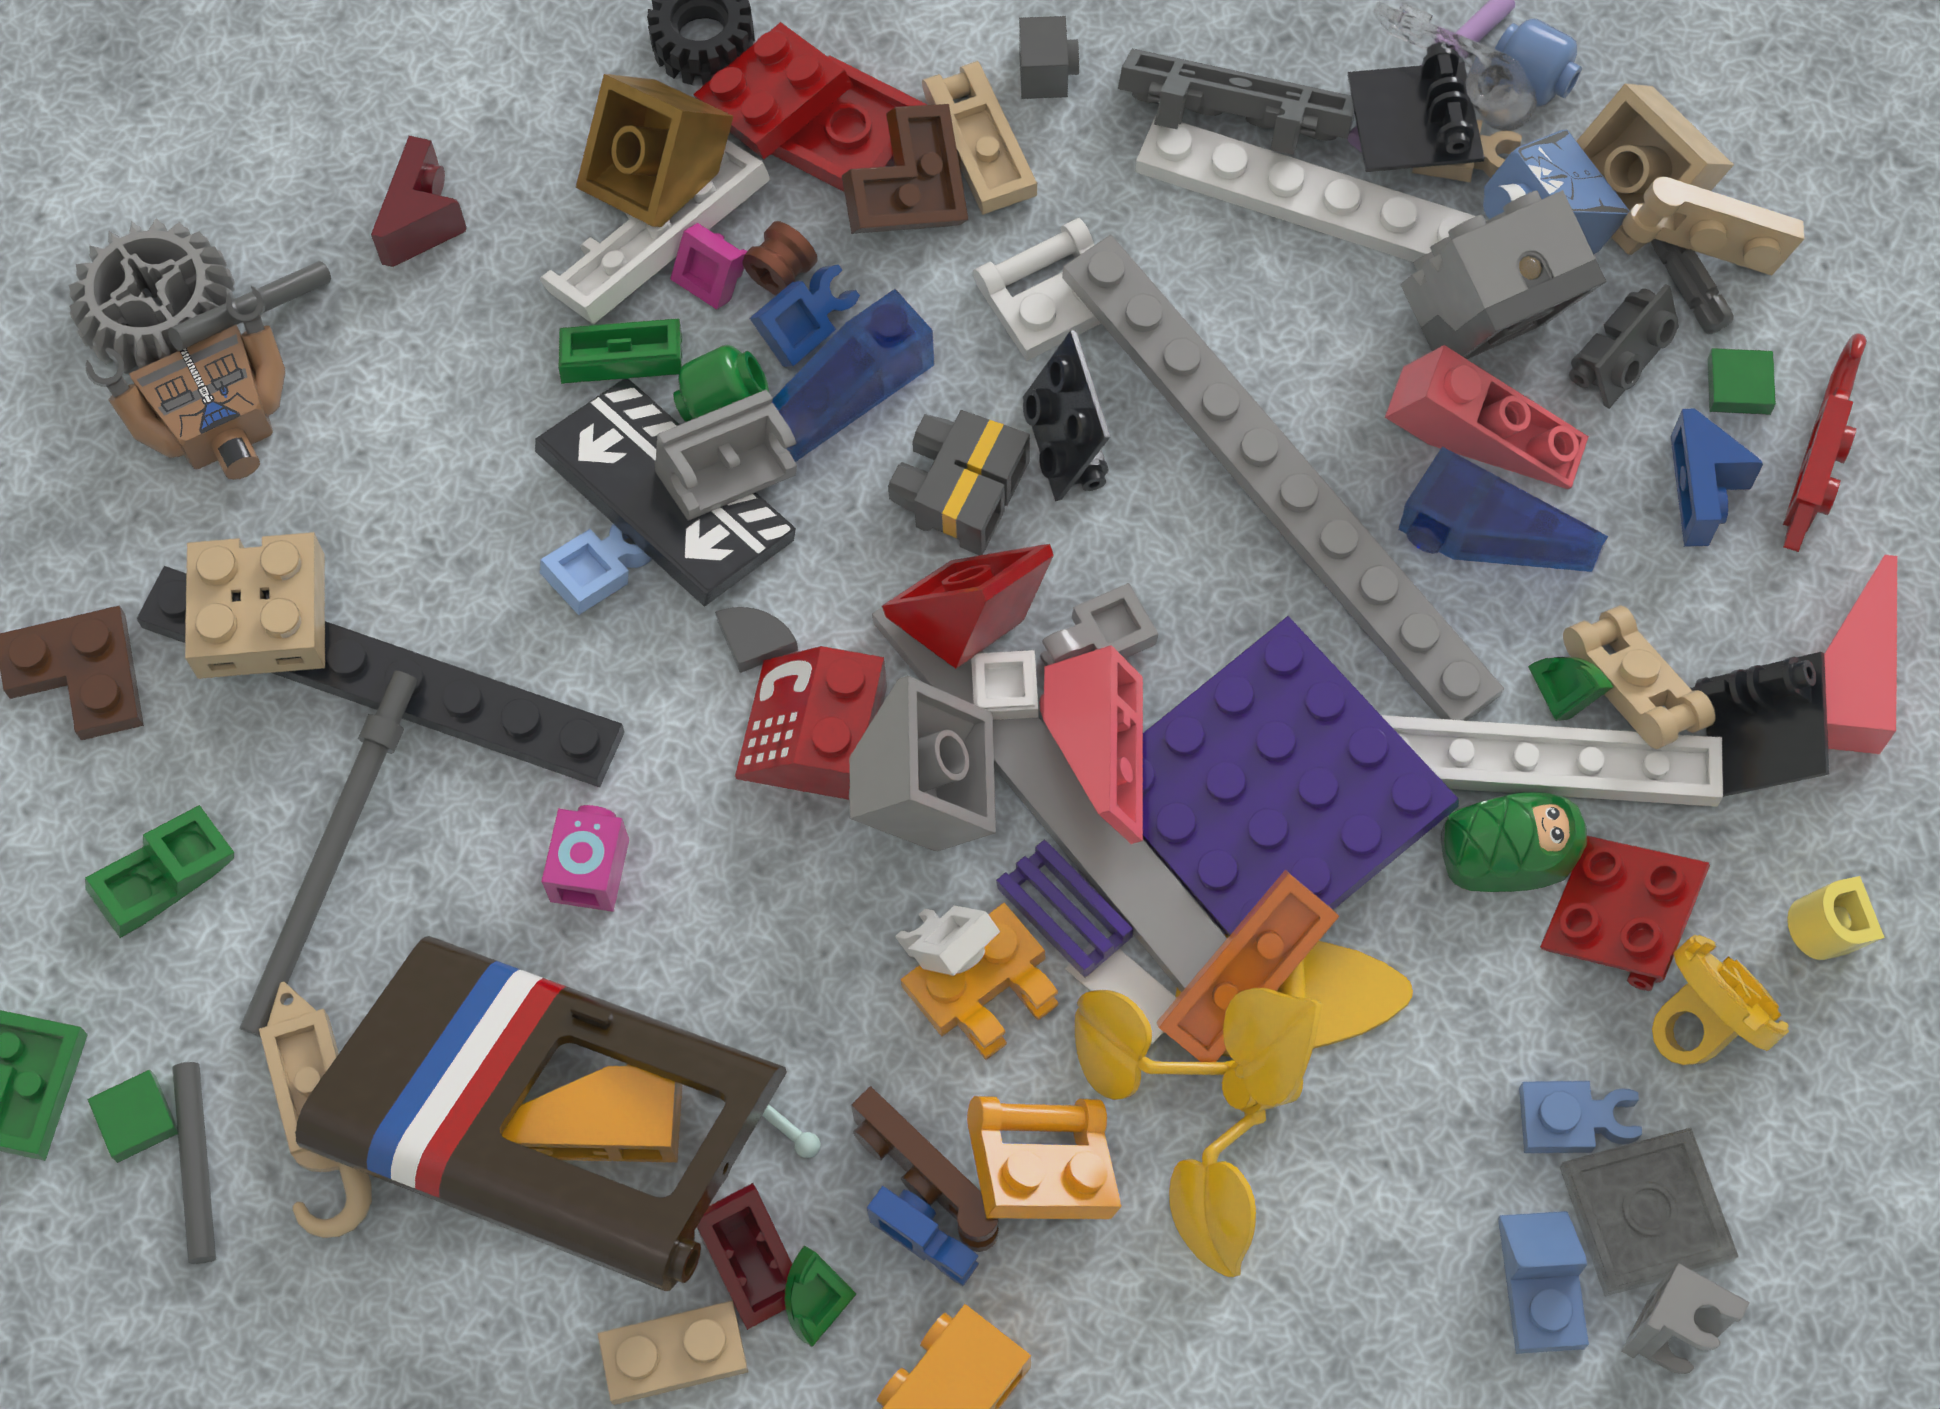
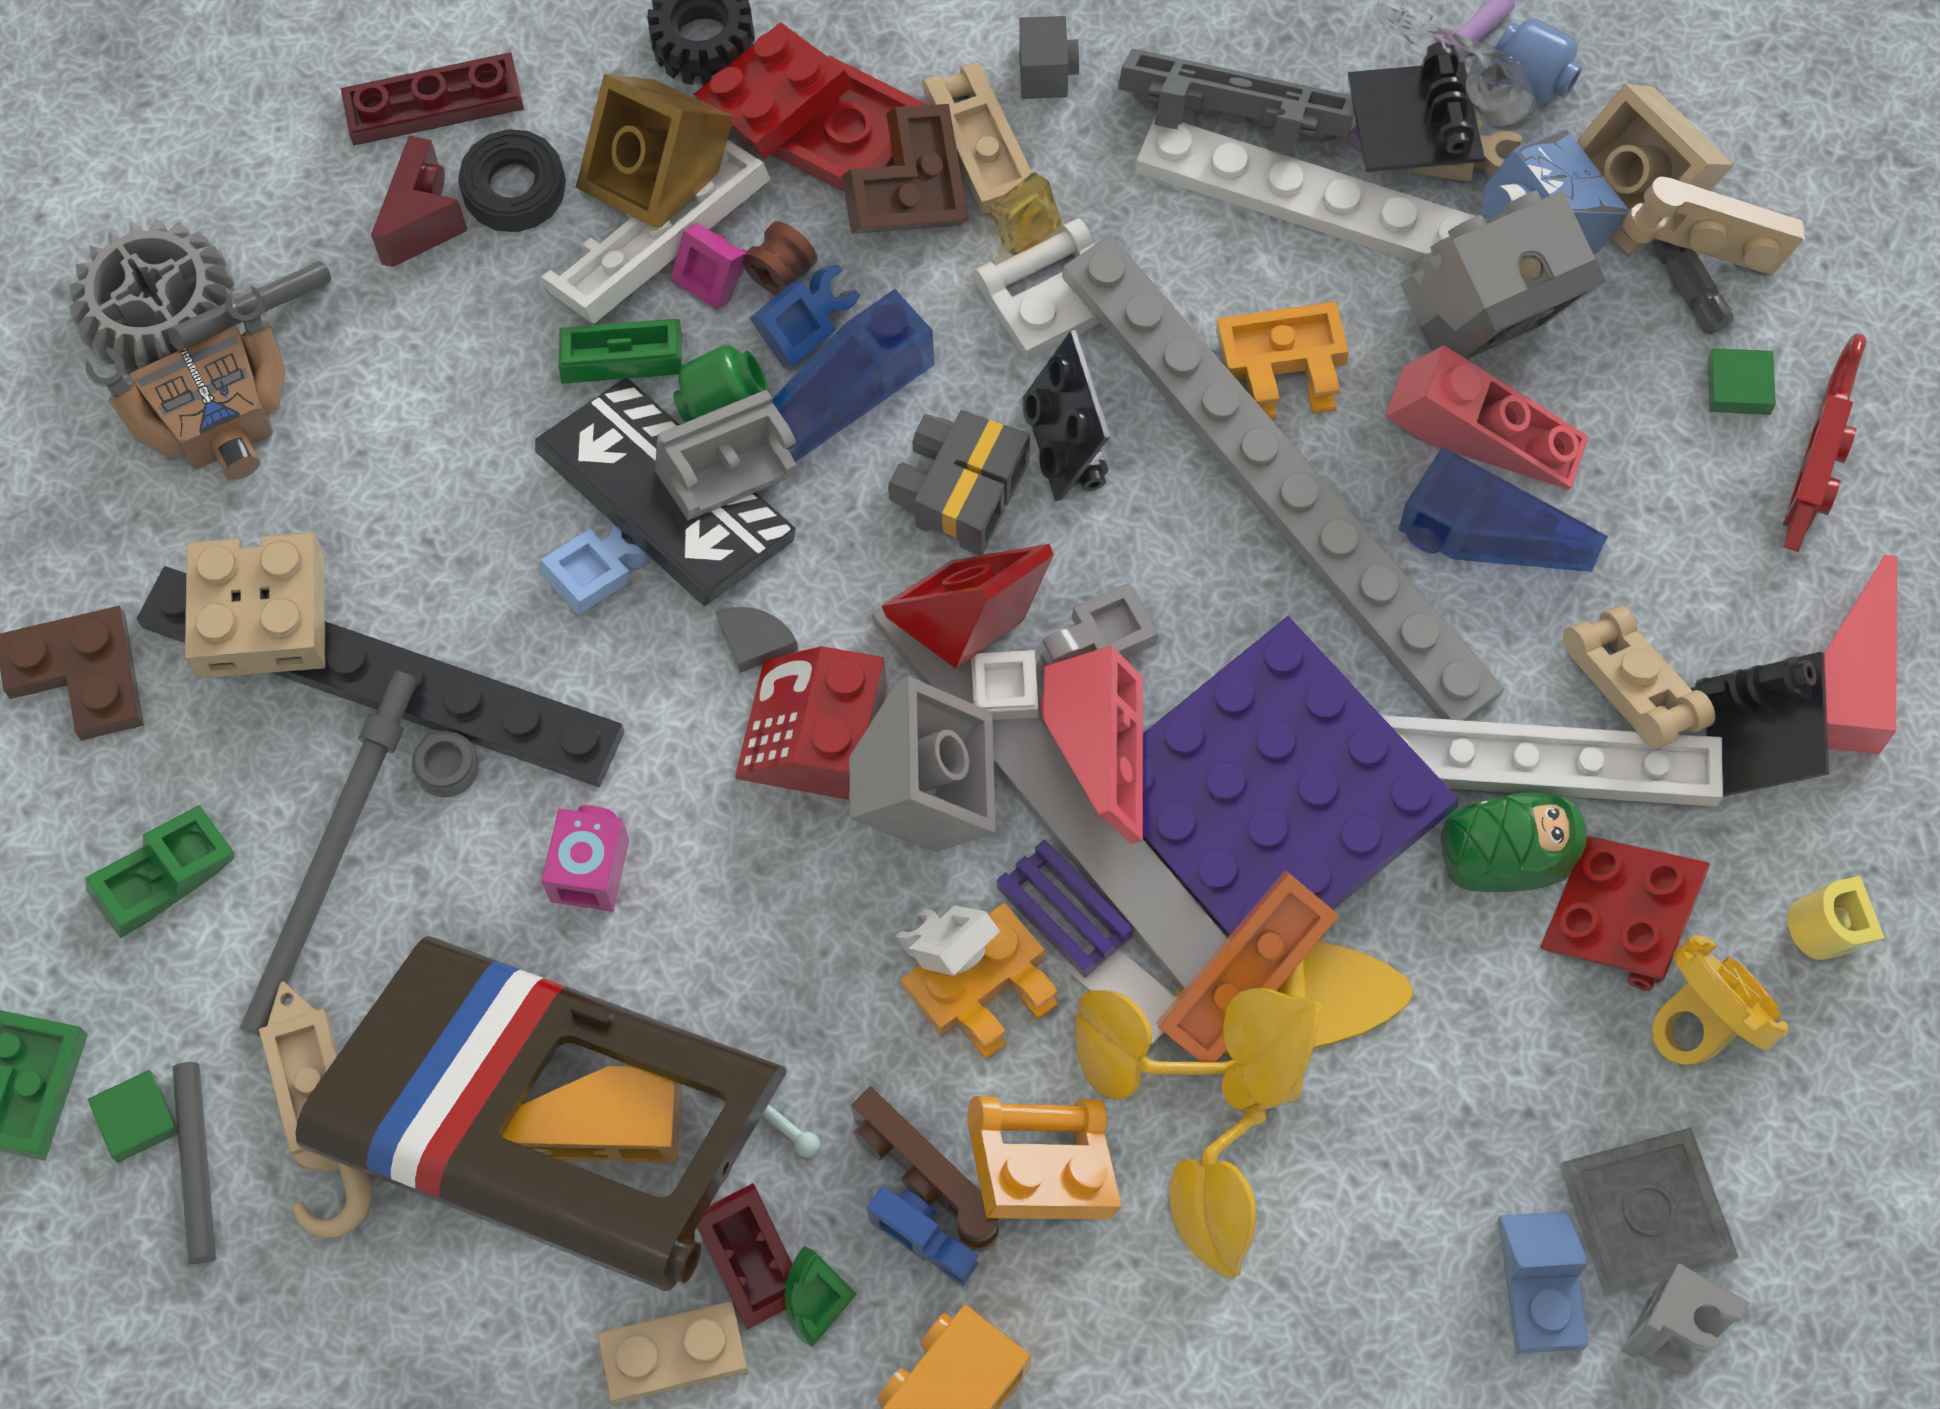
(432, 98): none -> dark red tile
(445, 764): none -> dark grey tile
(504, 149): none -> black tyre
(1026, 214): none -> clear yellow plate
(1282, 343): none -> light orange plate
(1565, 1118): medium blue plate -> none
(1569, 684): green tile -> none
(1642, 328): dark grey hinge -> none
(1705, 467): blue slope -> none

